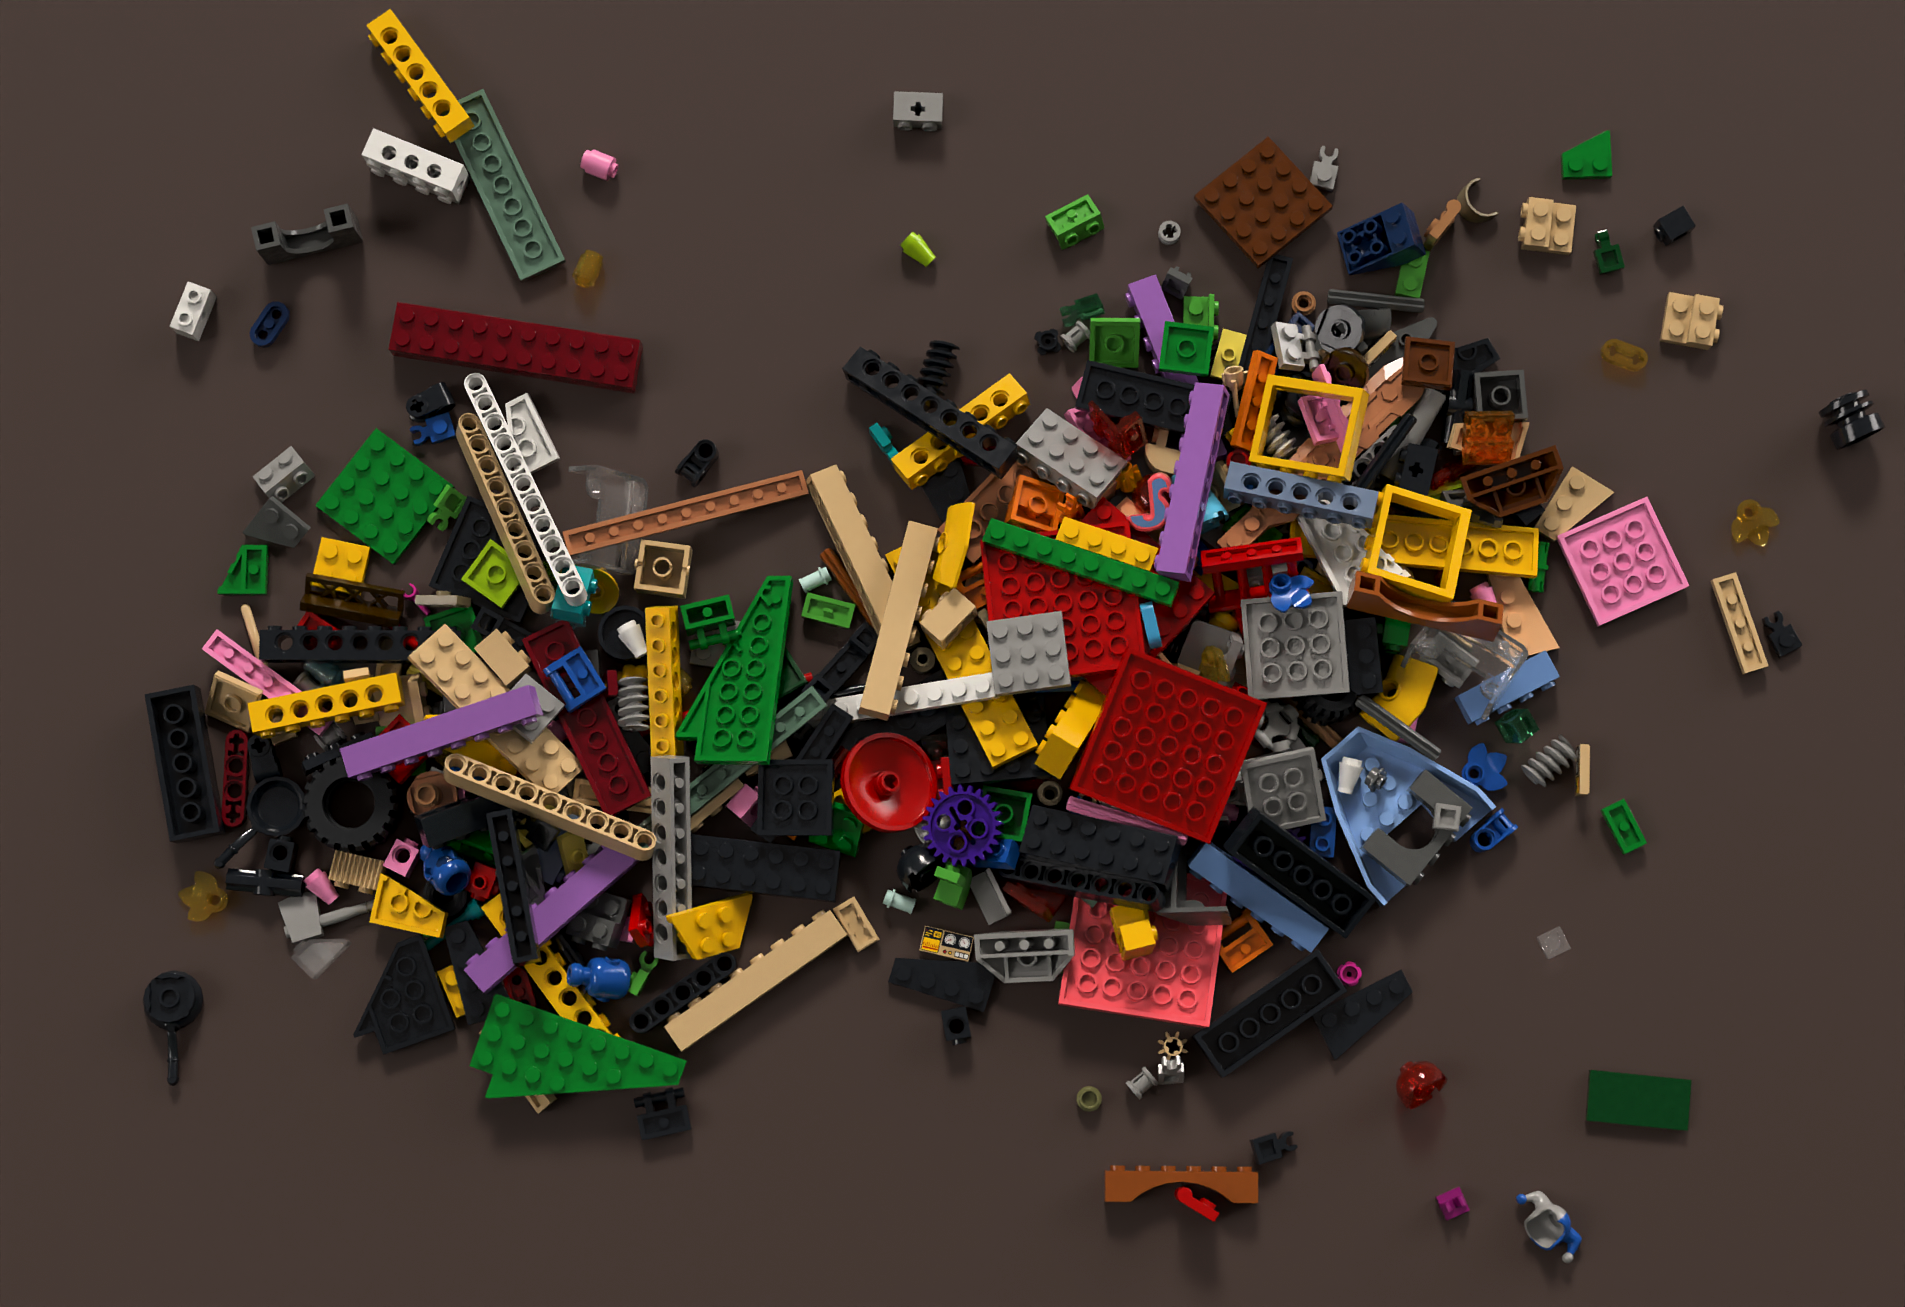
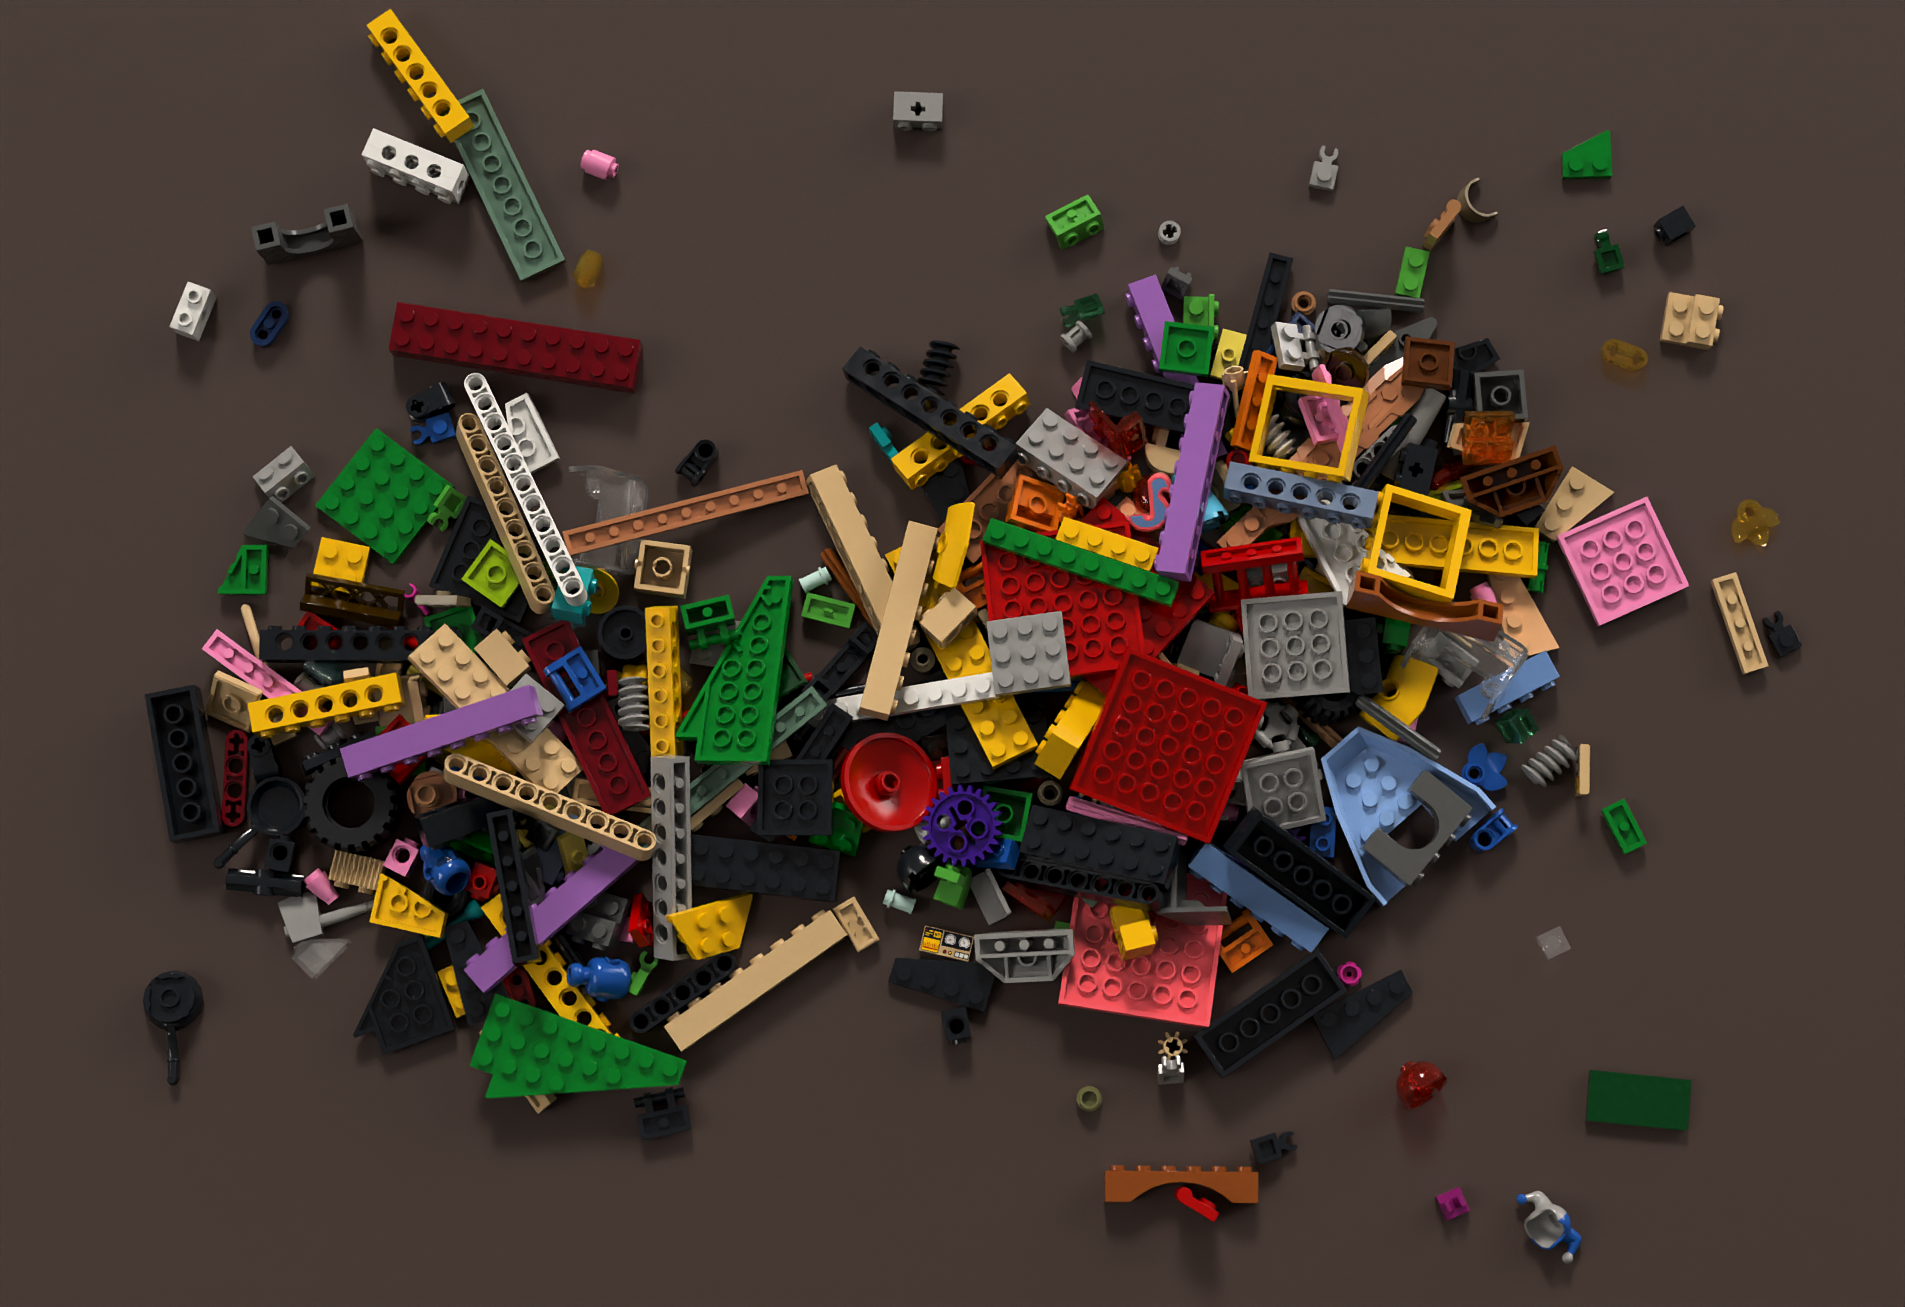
(200, 897): clear yellow plate -> none
(633, 638): white cone -> none
(917, 249): lime cone -> none
(1050, 335): black plate -> none
(1115, 341): bright green plate -> none
(1142, 1083): light grey bush -> none
(1150, 625): dark azure beam -> none
(1213, 665): clear yellow plate -> none
(1263, 202): reddish brown plate -> none
(1290, 592): blue plate -> none
(1348, 774): white cone -> none
(1376, 779): dark grey plate -> none
(1382, 241): dark blue slope -> none
(1446, 817): light grey tile -> none
(1547, 226): tan plate -> none
(1851, 419): black wheel -> none

